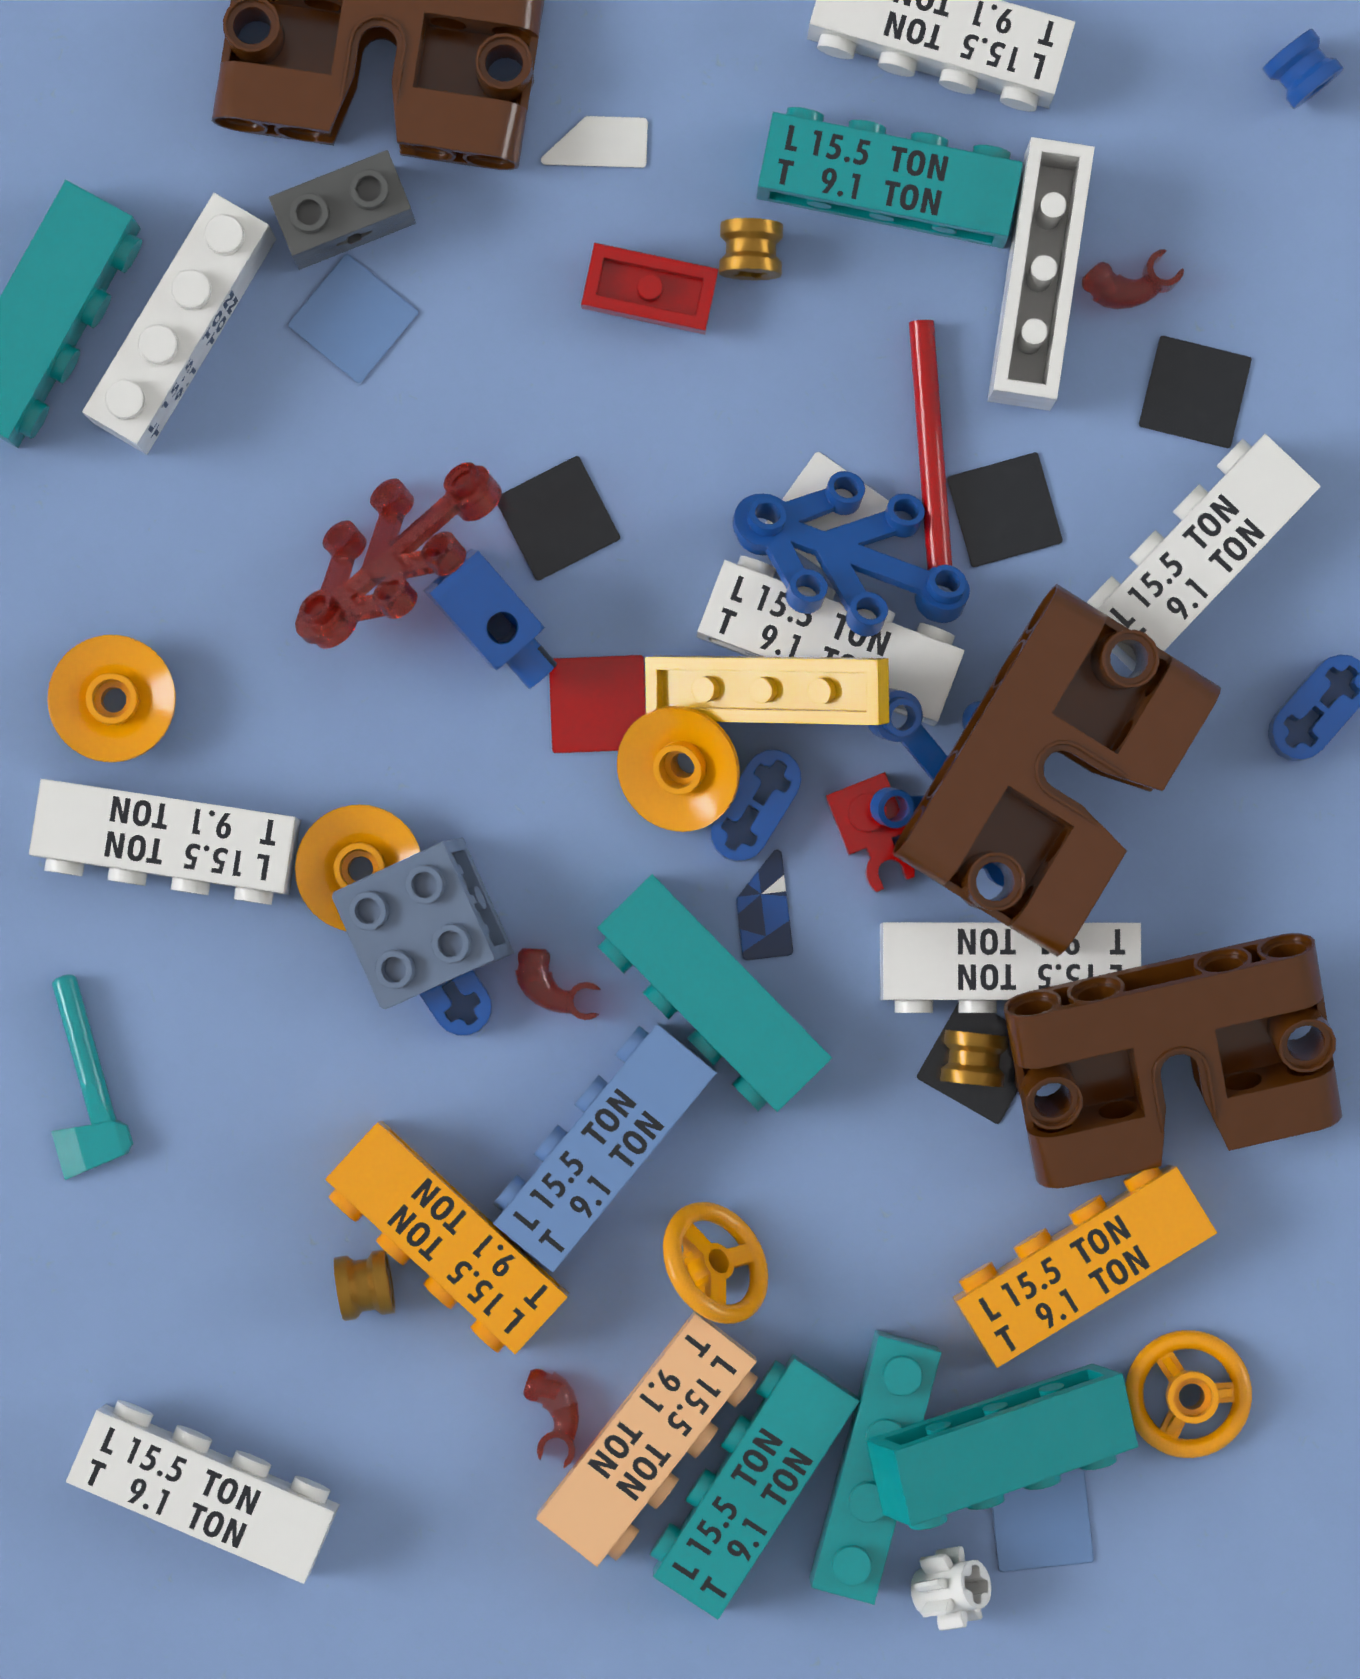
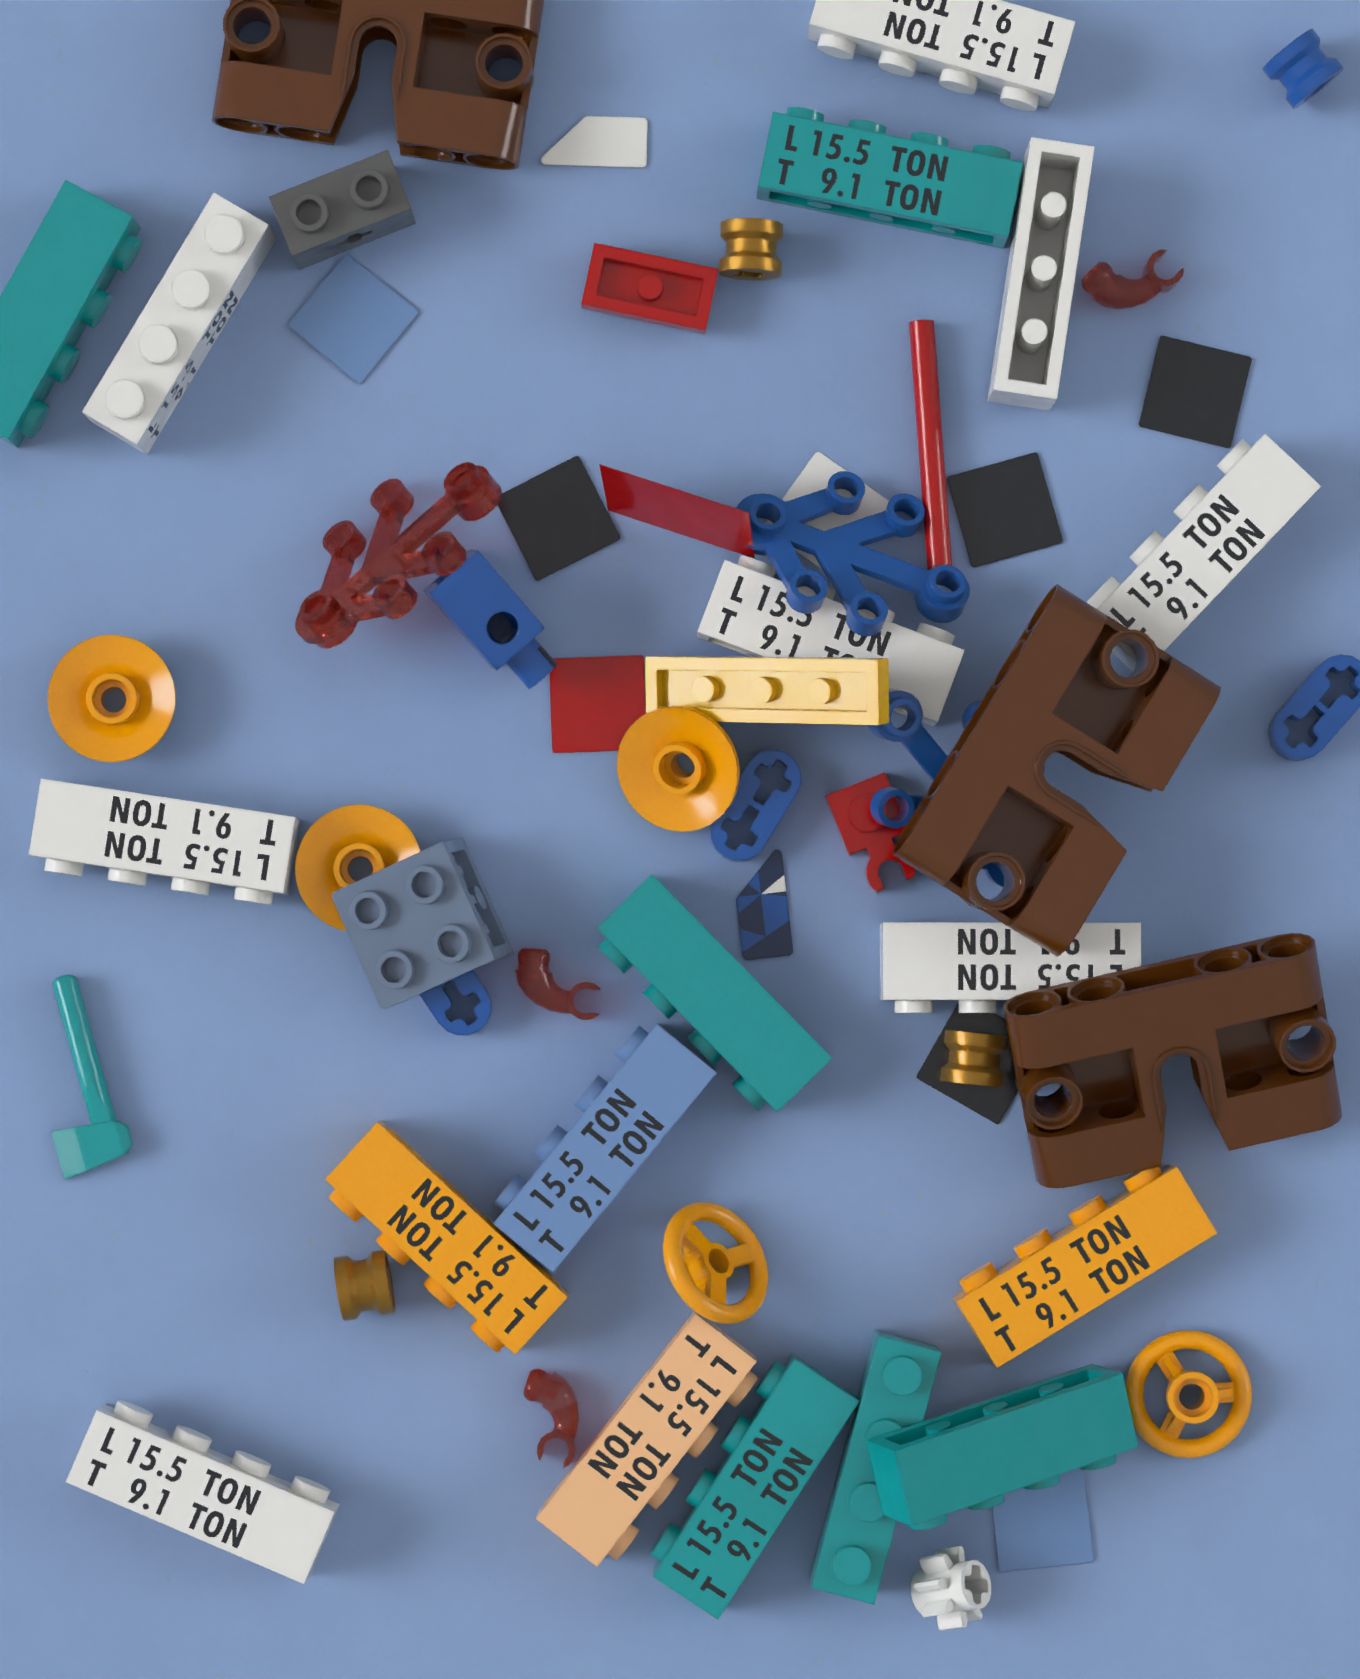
(677, 511): none -> red sticker

